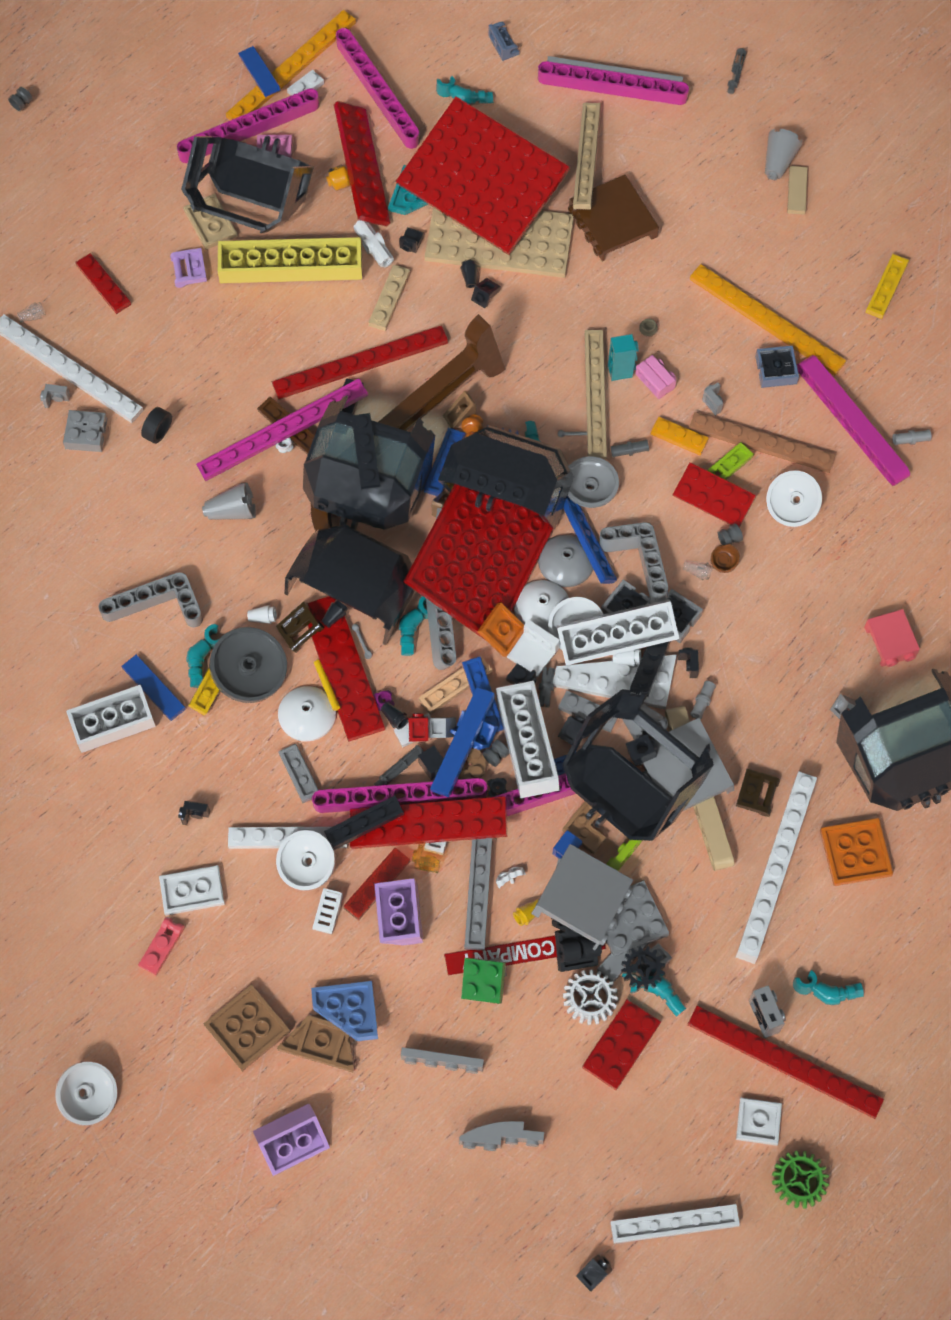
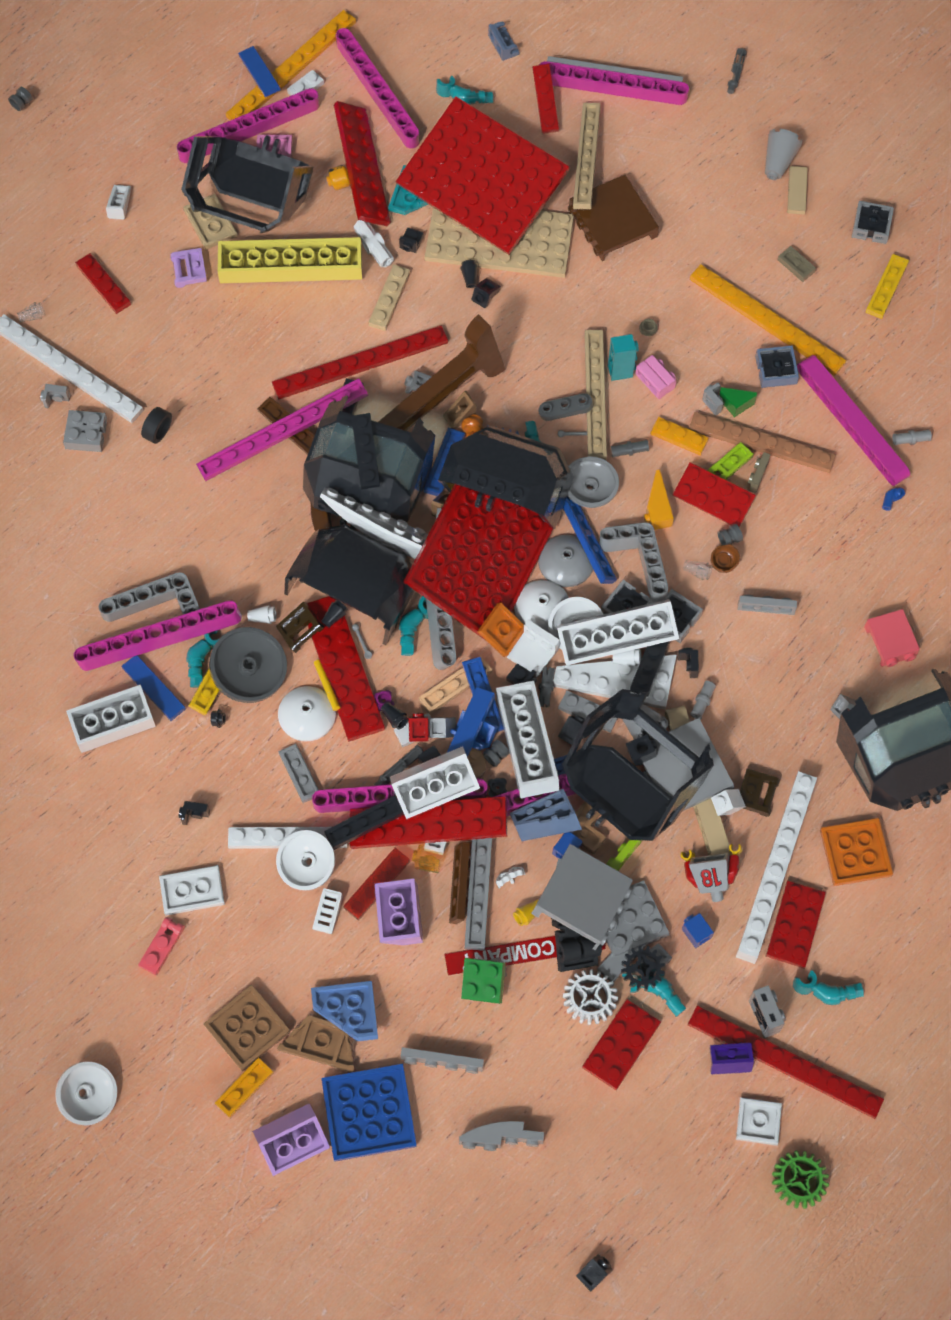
(118, 203): none -> white slope
(128, 644): none -> dark pink beam
(218, 718): none -> black plate
(231, 504): light grey cone -> none
(244, 1087): none -> light orange plate
(283, 449): white plate -> none
(368, 1112): none -> blue plate
(376, 524): none -> white wedge
(415, 380): none -> light grey bracket
(434, 782): none -> white slope
(459, 883): none -> reddish brown plate
(545, 98): none -> red plate
(546, 817): none -> sand blue wedge
(573, 408): none -> dark grey plate
(658, 507): none -> light orange slope
(674, 1224): white plate -> none
(697, 930): none -> blue brick
(712, 872): none -> torso
(728, 802): none -> white brick
(731, 1058): none -> dark purple panel
(737, 400): none -> green slope
(760, 465): none -> dark tan plate
(767, 604): none -> light grey plate
(782, 495): white dish -> none
(795, 924): none -> red plate
(796, 263): none -> dark tan plate
(872, 222): none -> piece
(892, 496): none -> blue arm

